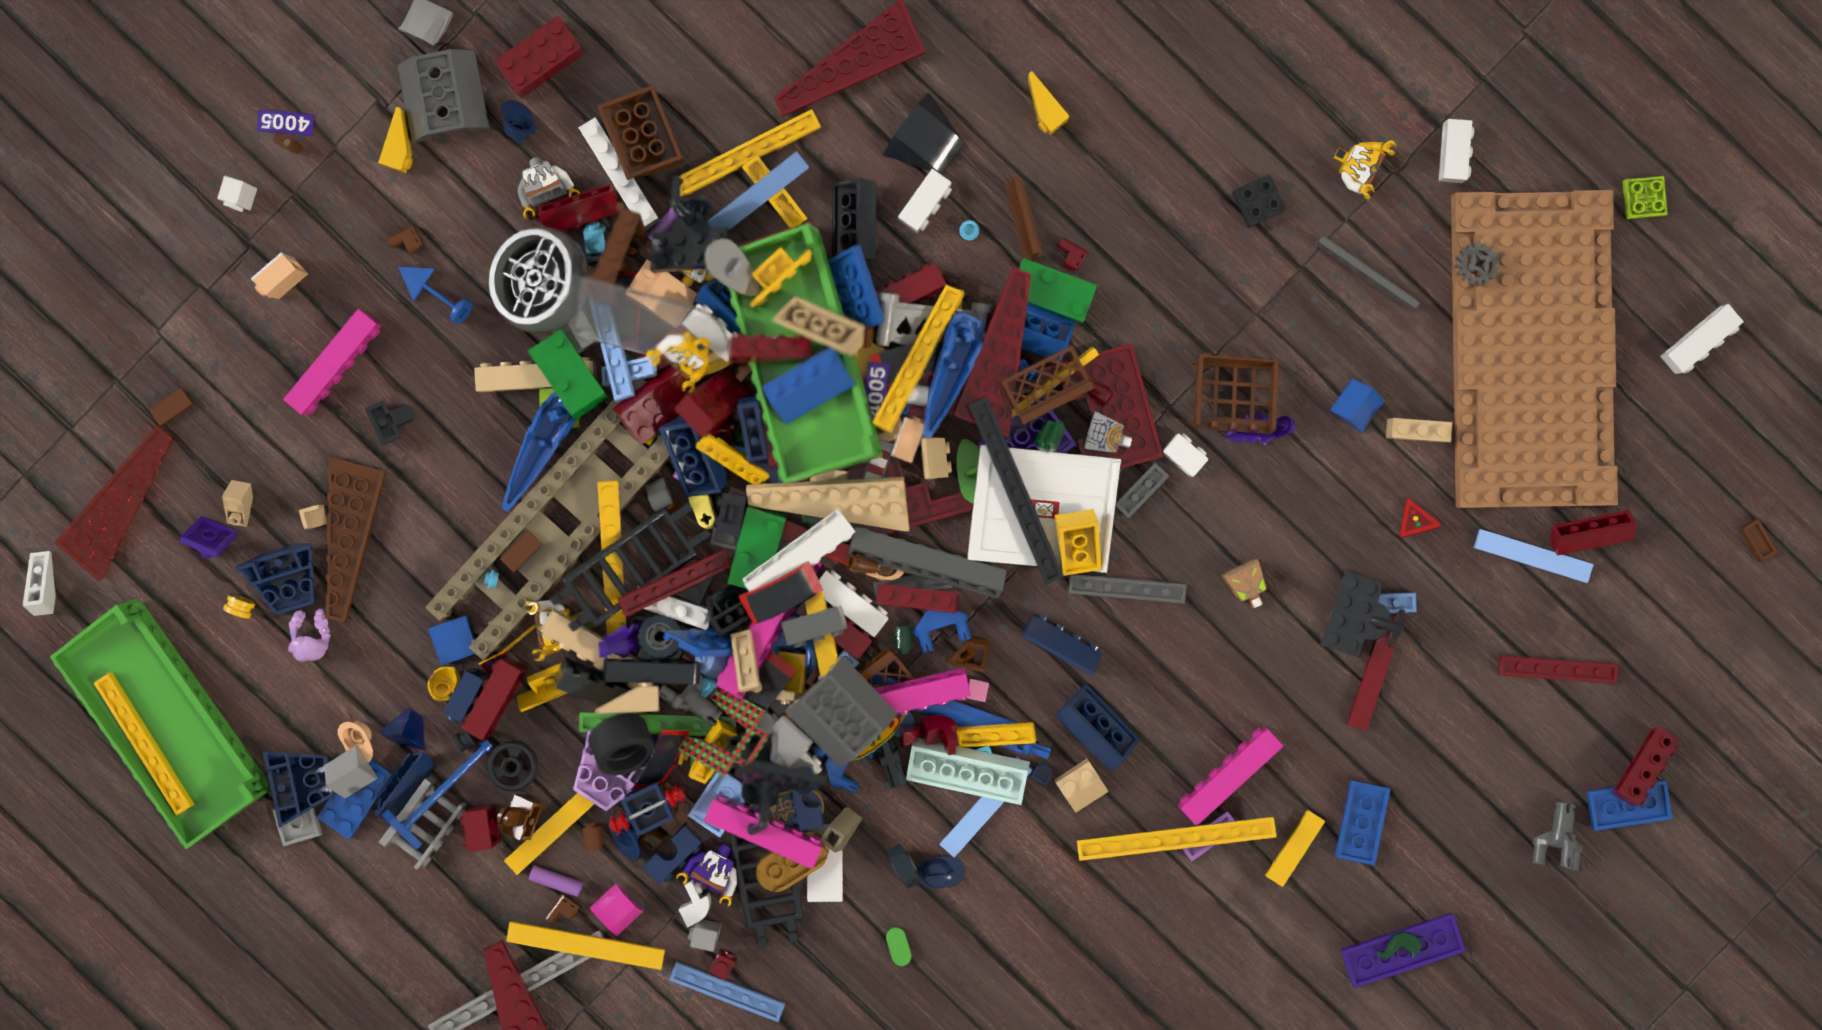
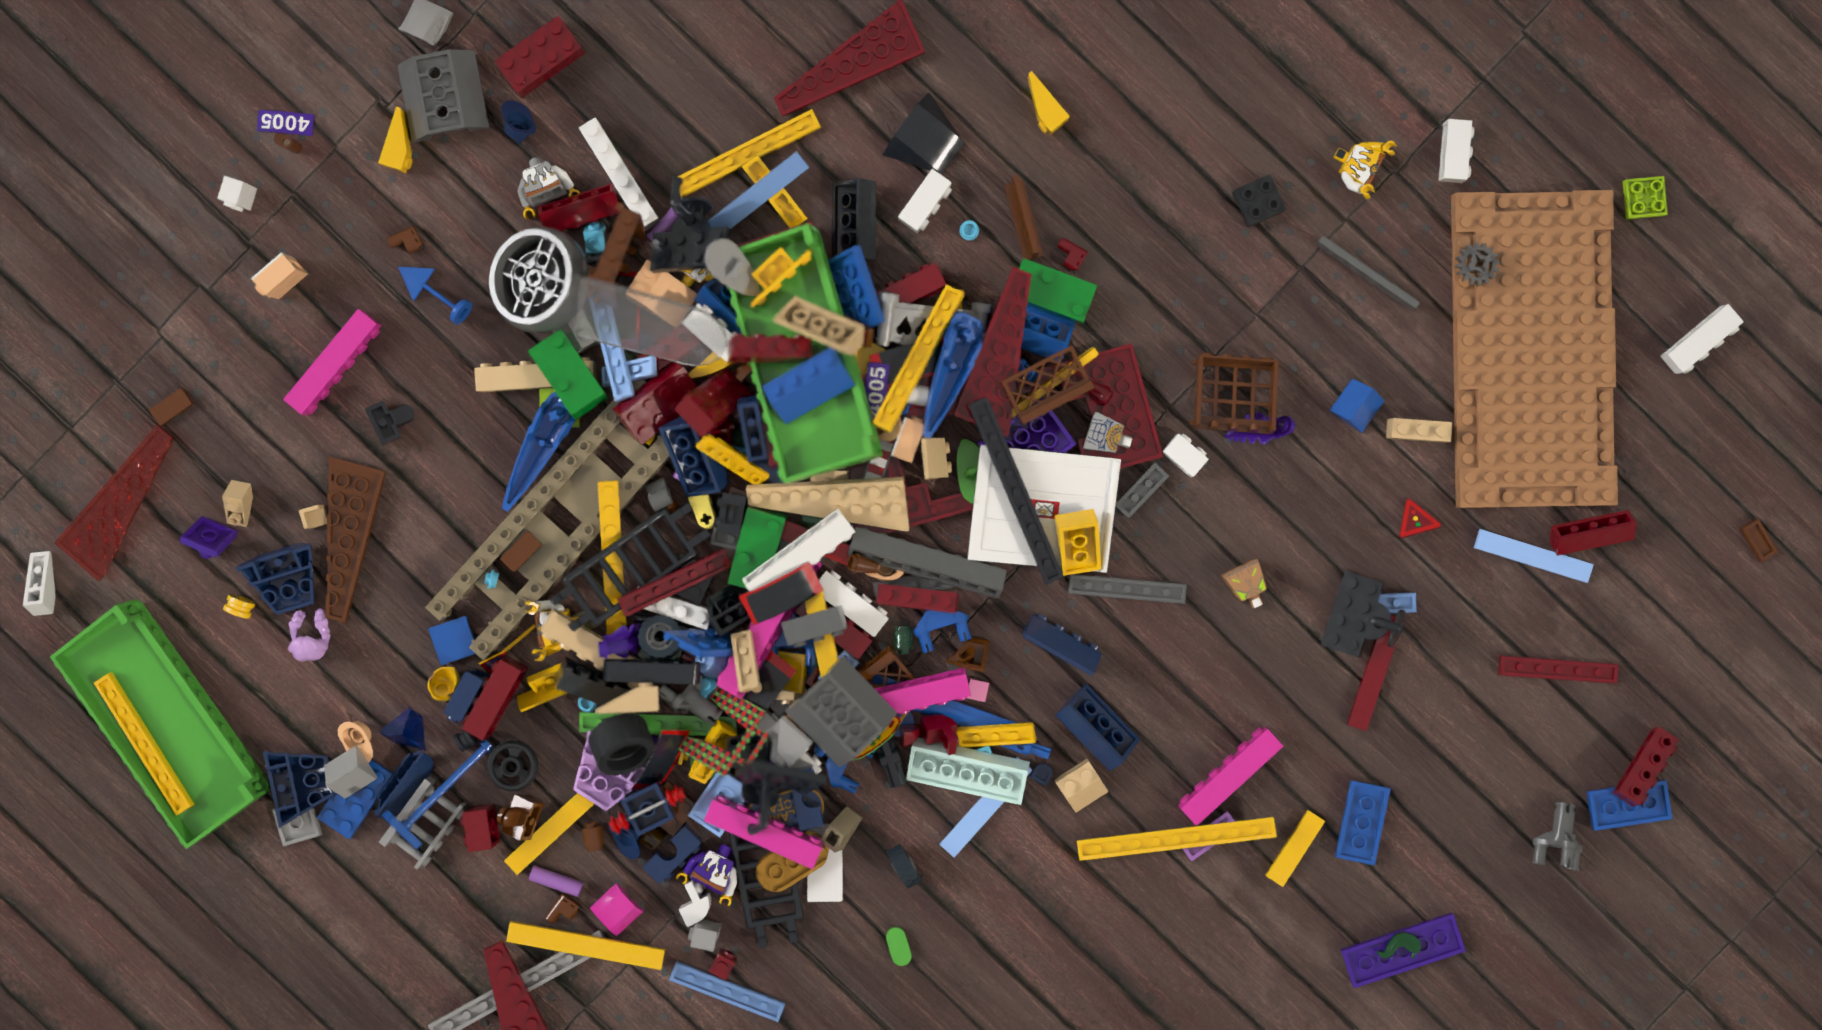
(585, 705): none -> medium azure plate
(640, 133): reddish brown slope -> none
(685, 354): torso -> none
(941, 872): dark blue piece -> none
(1050, 436): dark green brick -> none

